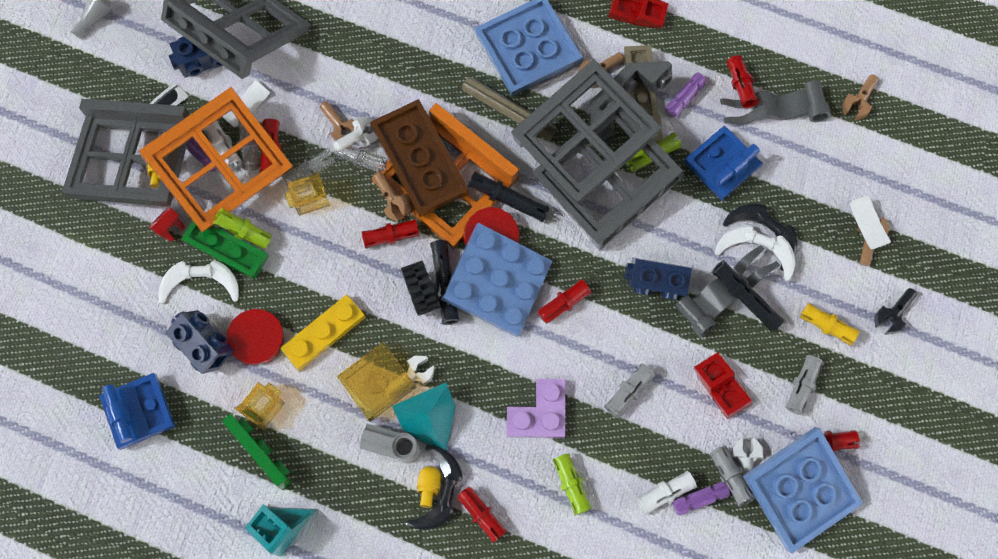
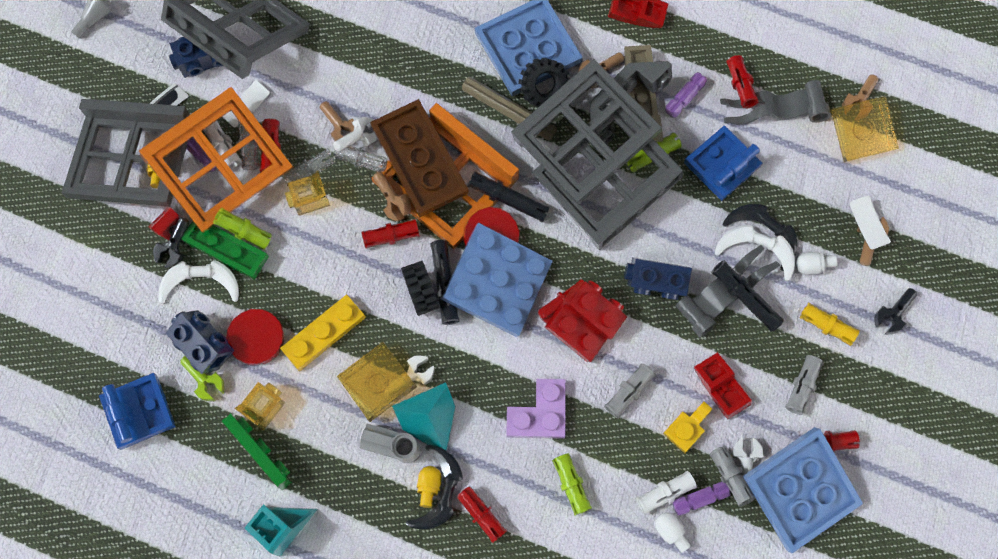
(172, 245): none -> black bar
(202, 380): none -> lime bar
(531, 74): none -> black tyre
(586, 319): none -> red plate
(672, 530): none -> white cylinder
(686, 429): none -> yellow plate
(814, 262): none -> white cylinder
(864, 129): none -> clear yellow tile

